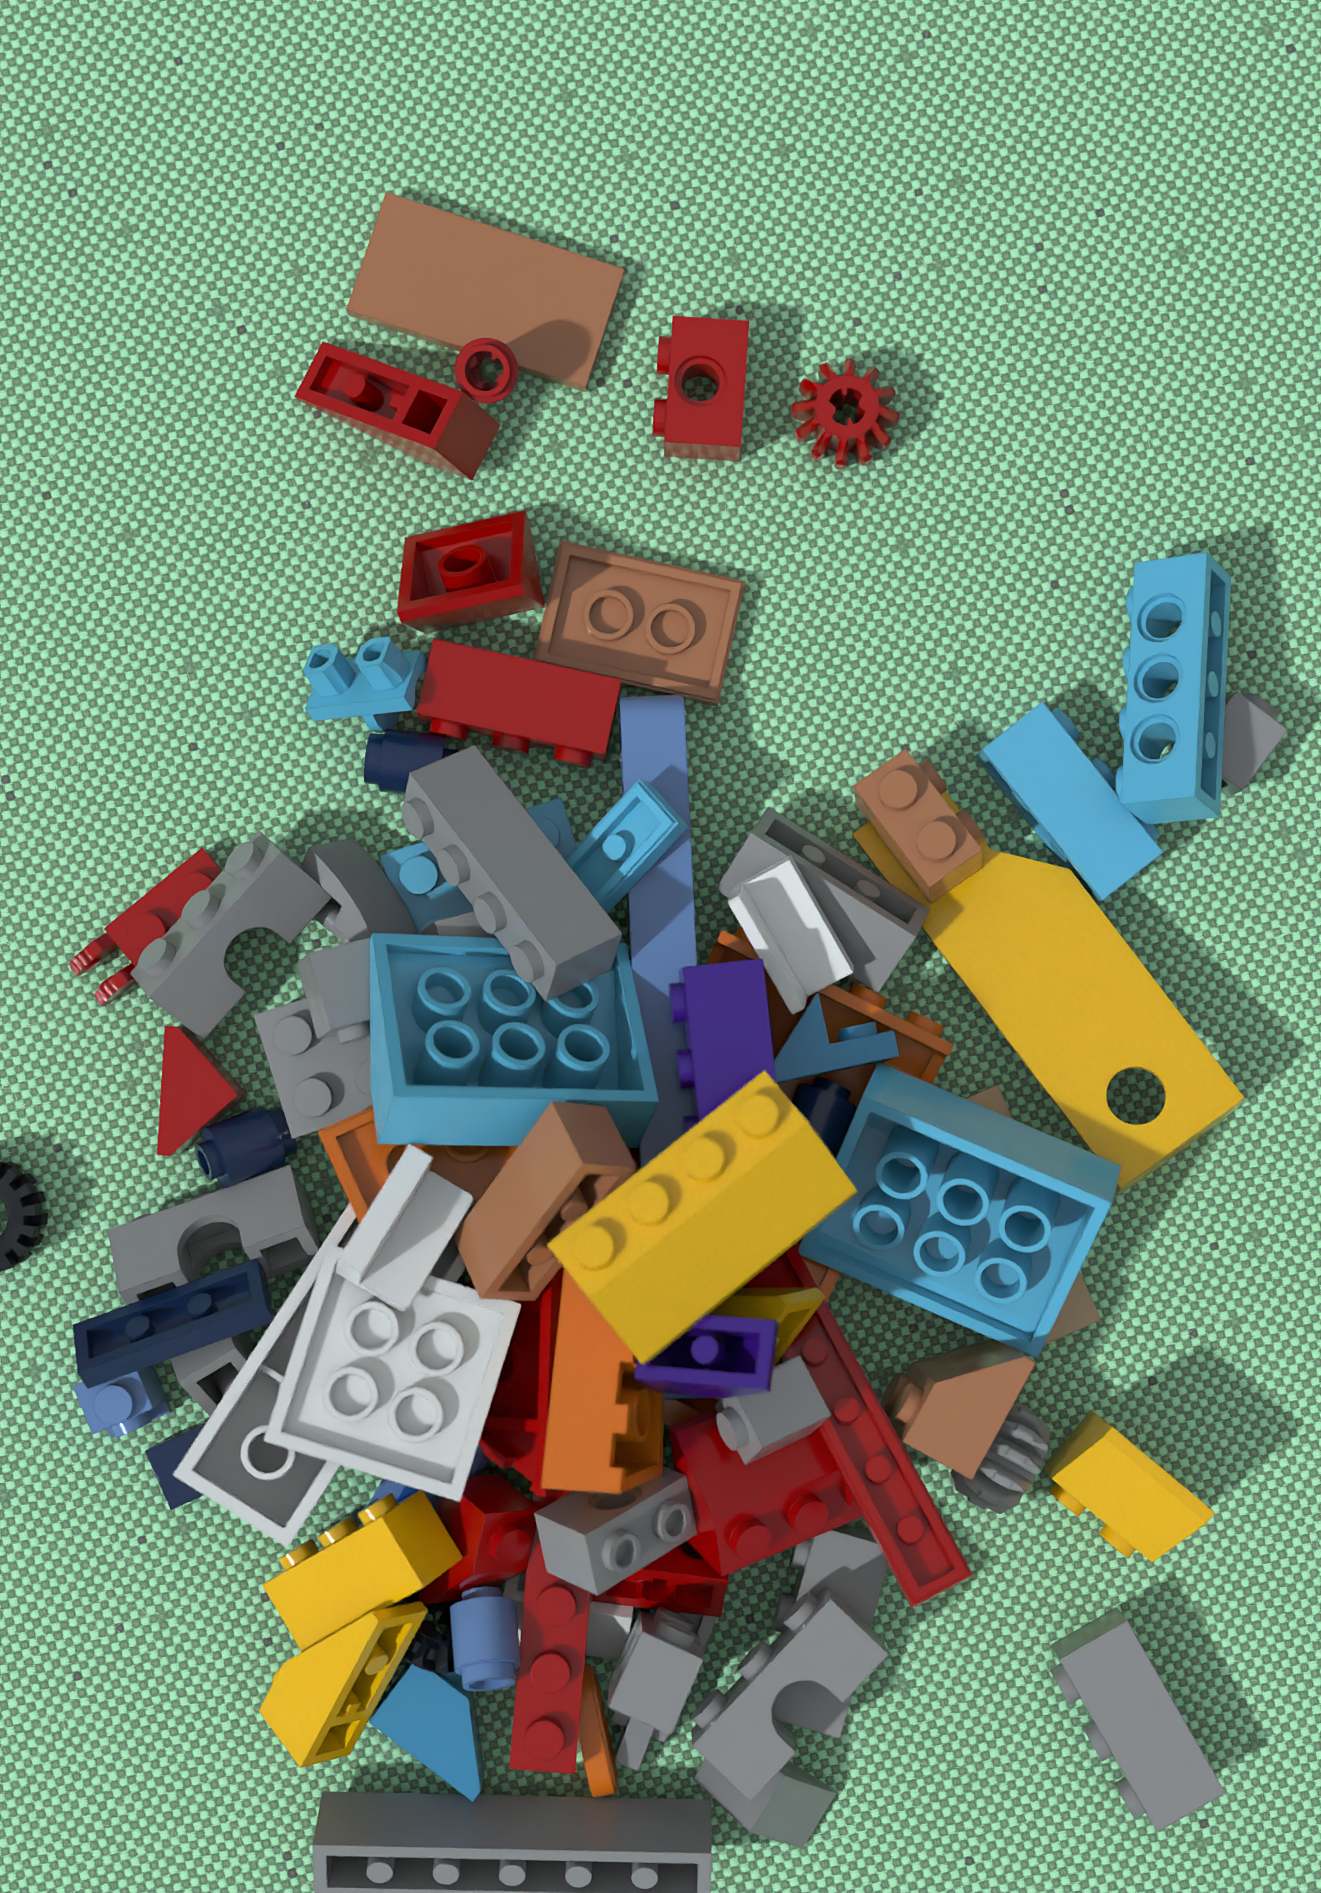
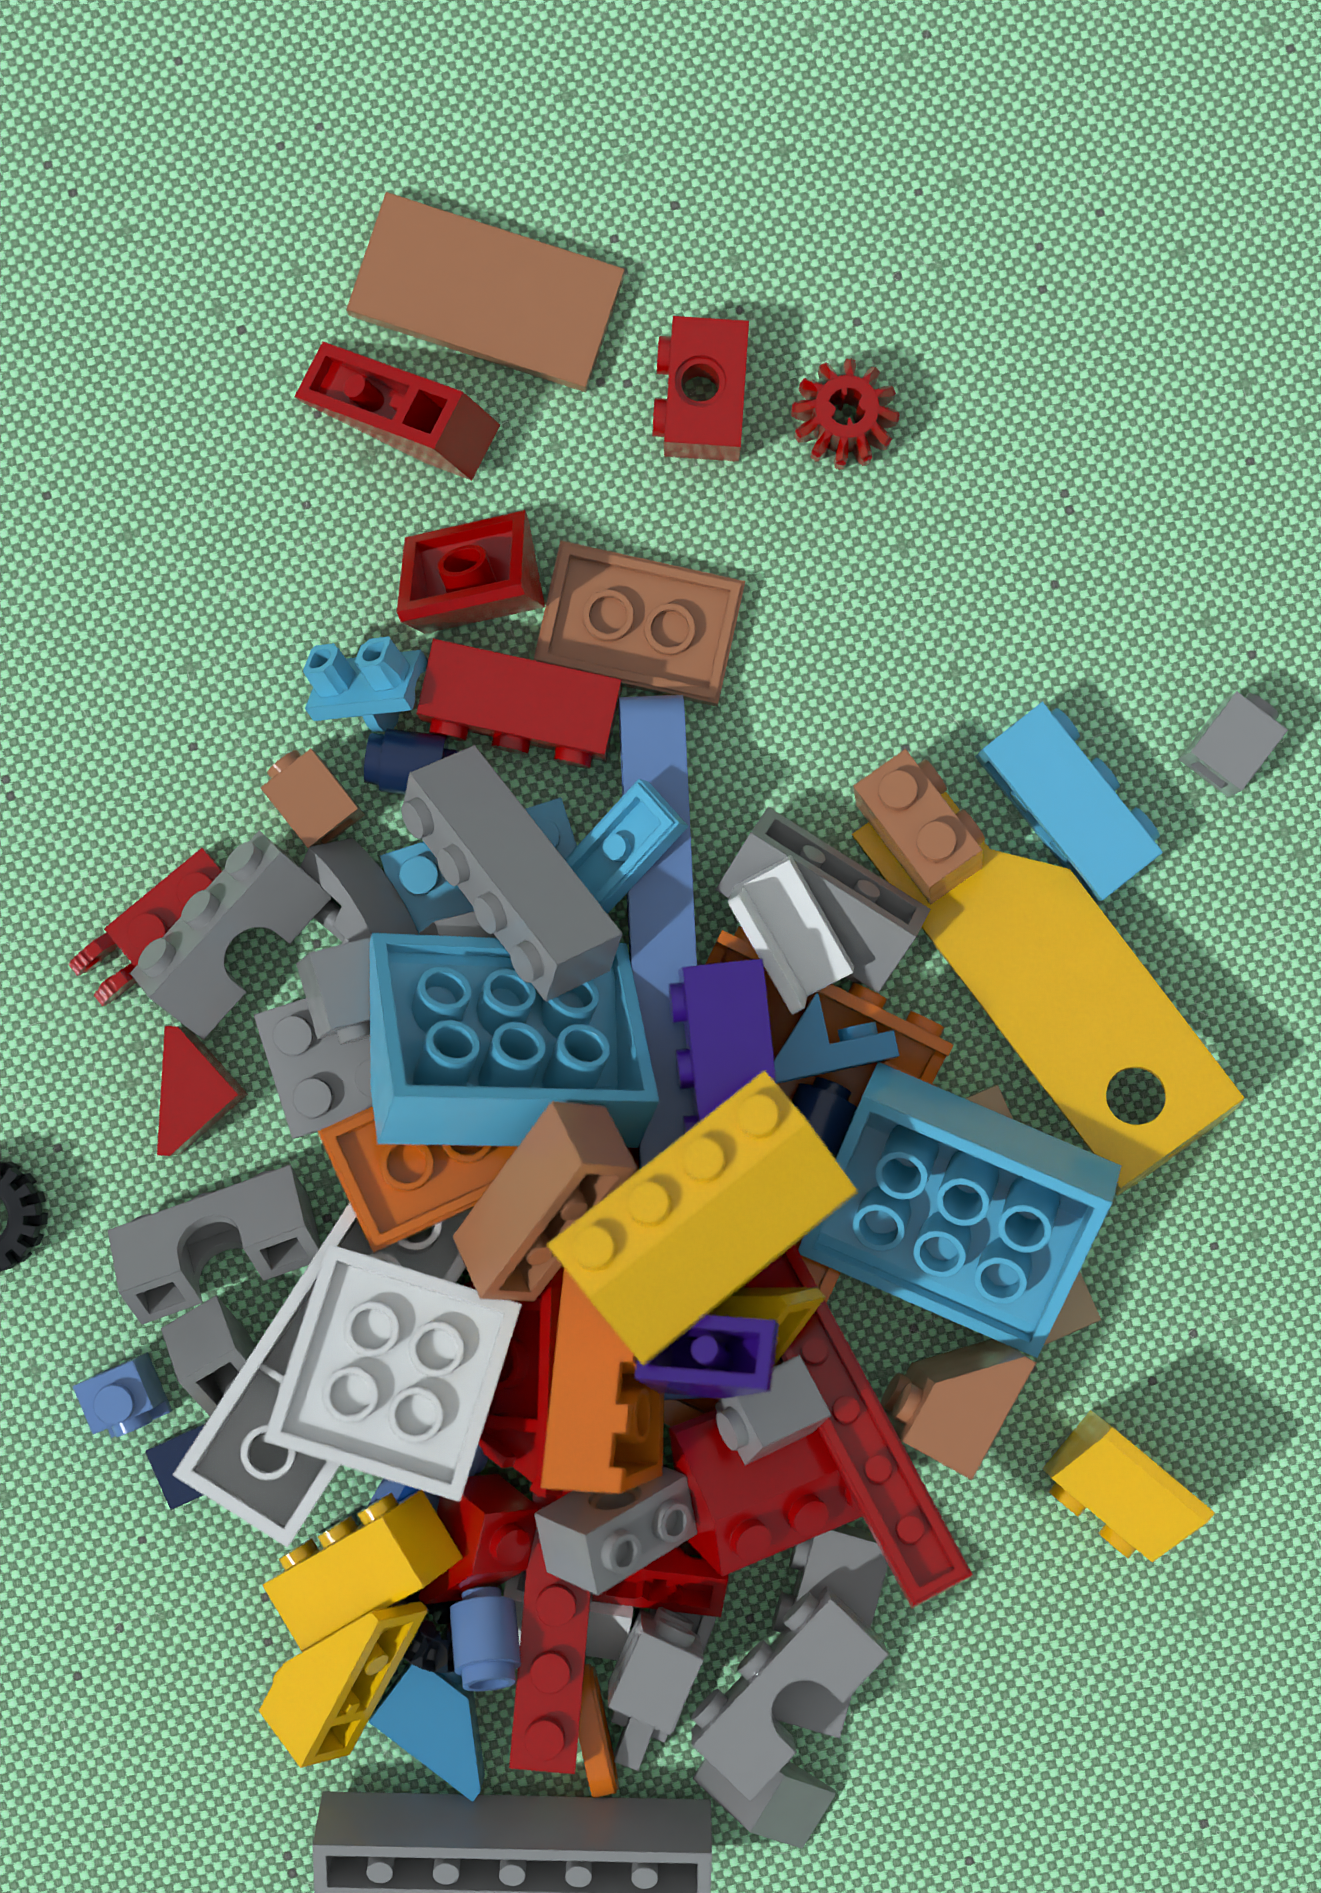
(172, 1323): dark blue plate -> none
(245, 1145): dark blue brick -> none
(310, 798): none -> nougat brick
(404, 1231): white panel -> none
(471, 370): red cone -> none
(1008, 1464): light grey gear -> none
(1134, 1721): light grey brick -> none
(1189, 778): medium azure brick -> none

